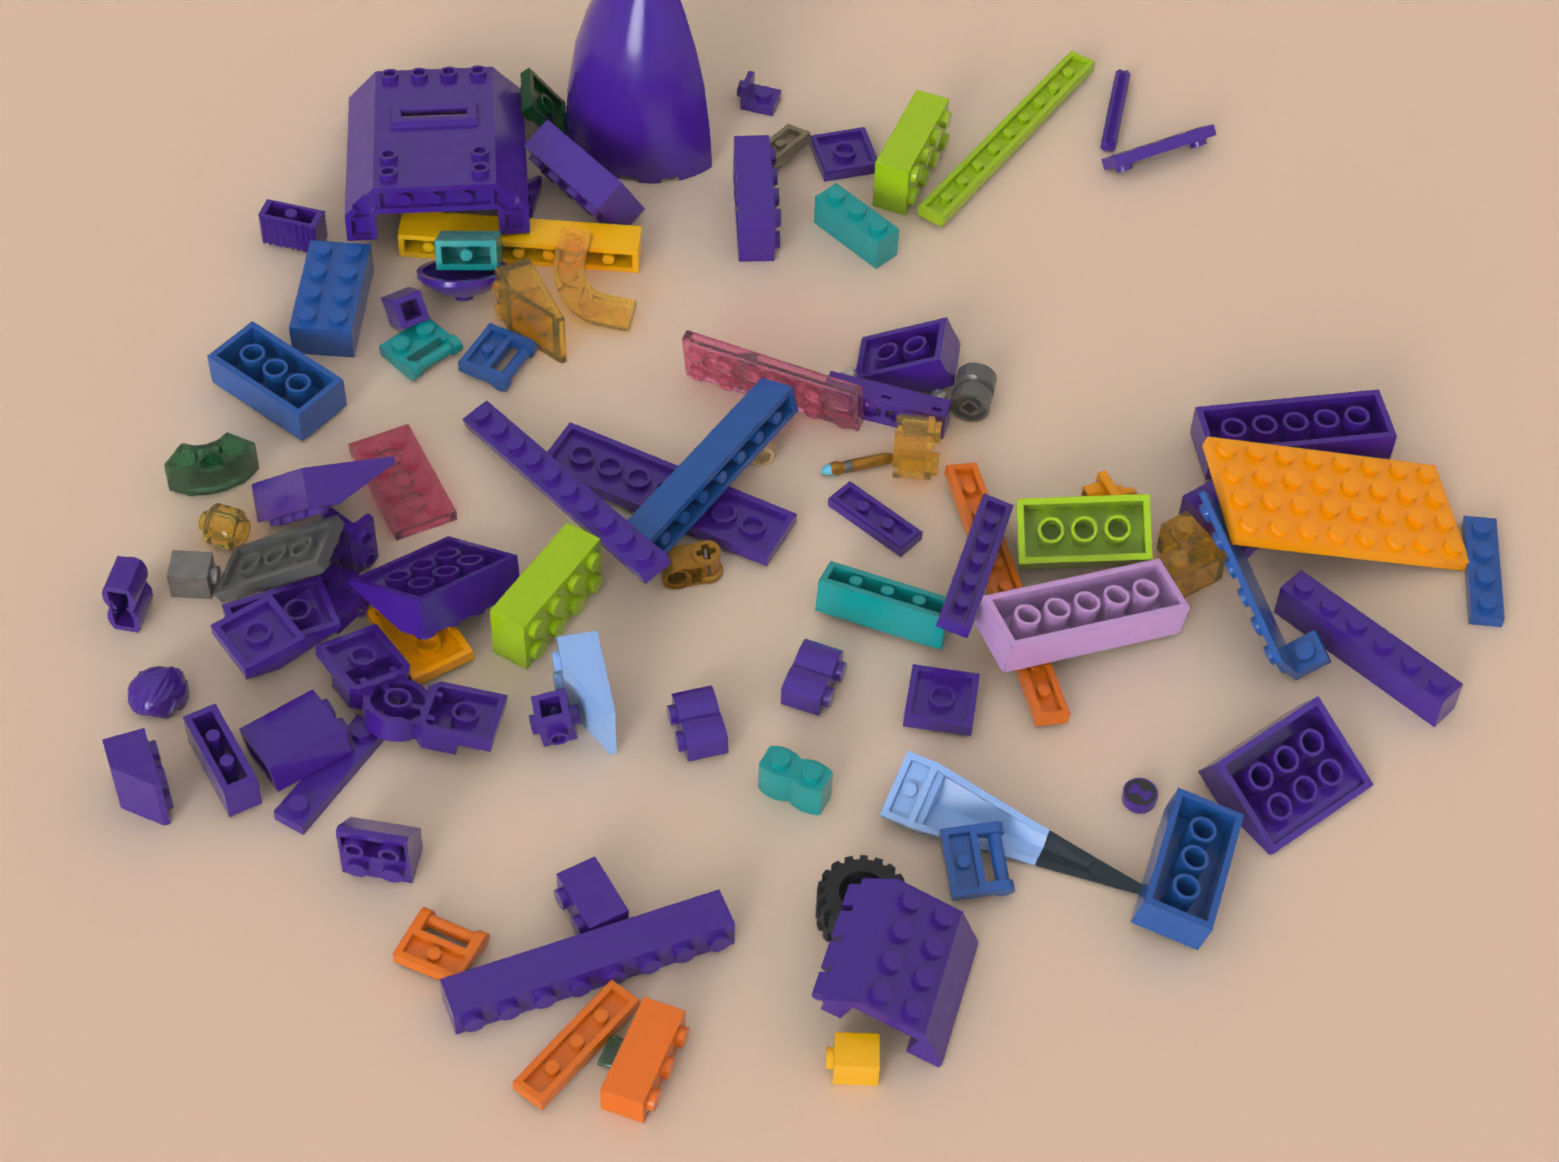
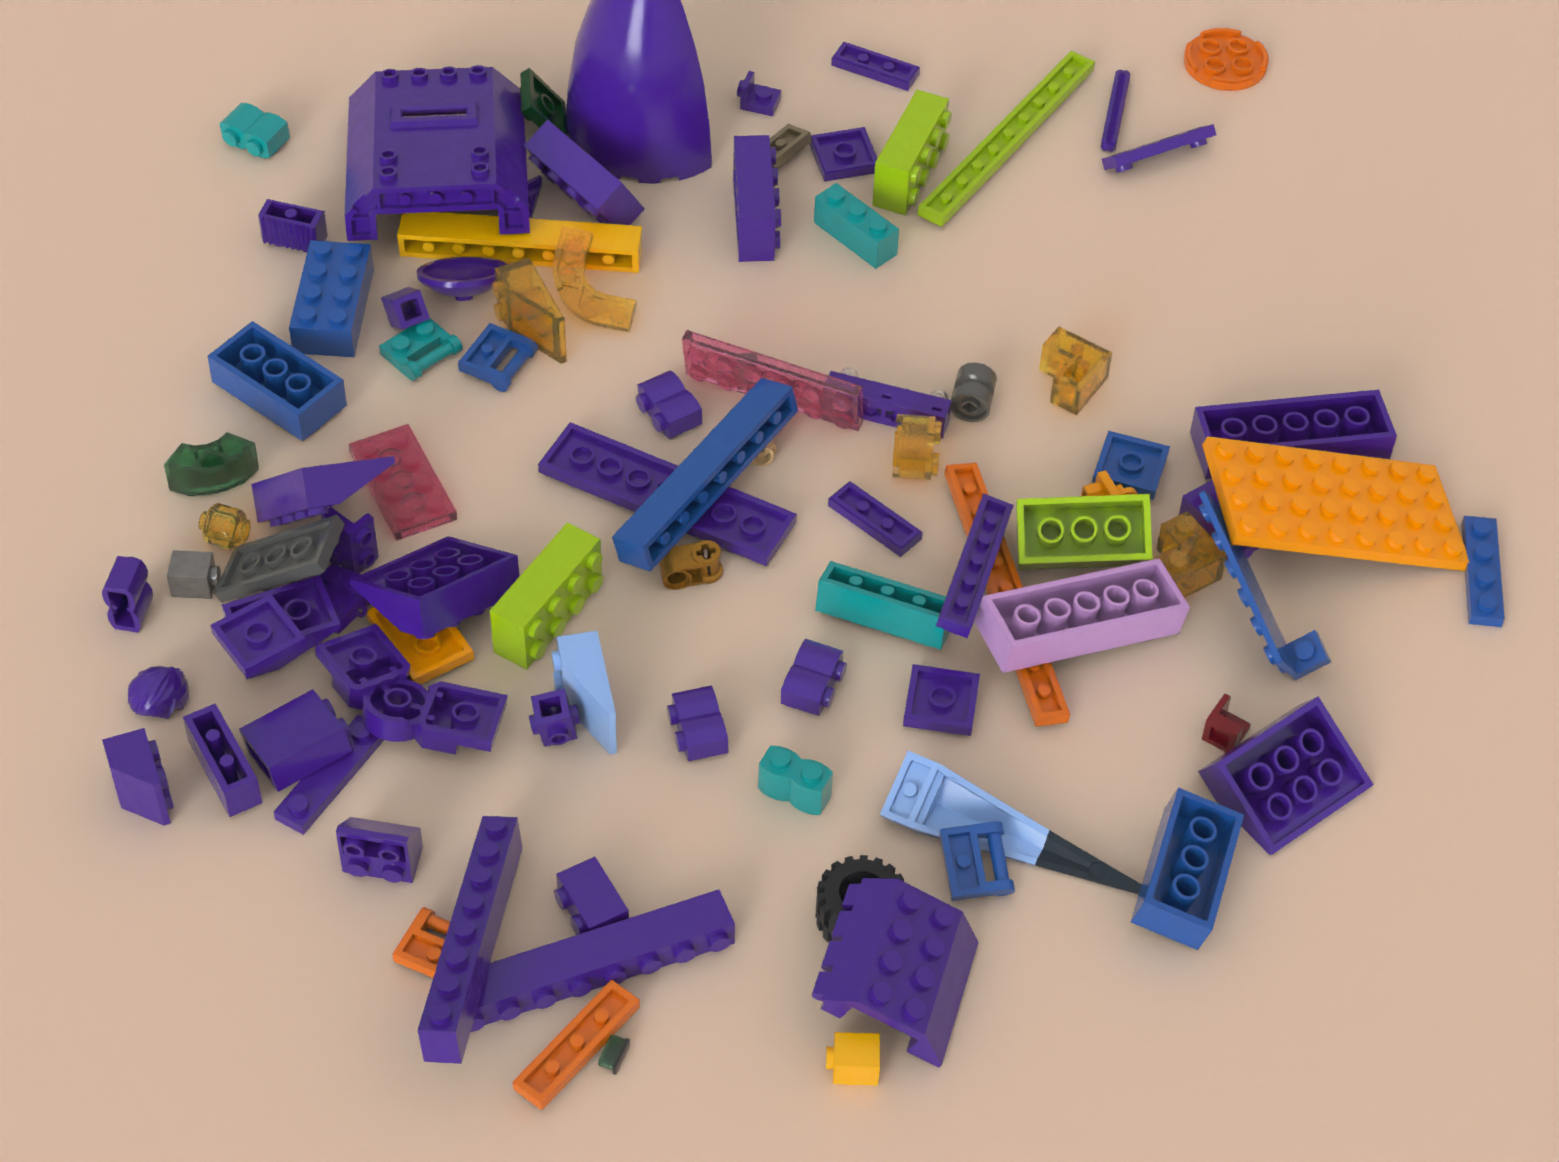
(254, 130): none -> teal brick
(468, 250): teal brick -> none
(470, 941): none -> dark purple brick
(567, 492): dark purple plate -> none
(644, 1060): orange brick -> none
(669, 404): none -> dark purple brick
(837, 468): pearl gold piece -> none
(875, 66): none -> dark purple tile
(911, 357): dark purple slope -> none
(1076, 368): none -> clear yellow brick
(1133, 462): none -> blue plate
(1139, 795): tile -> none
(1224, 728): none -> dark red panel
(1226, 59): none -> orange tile
(1368, 648): dark purple brick -> none

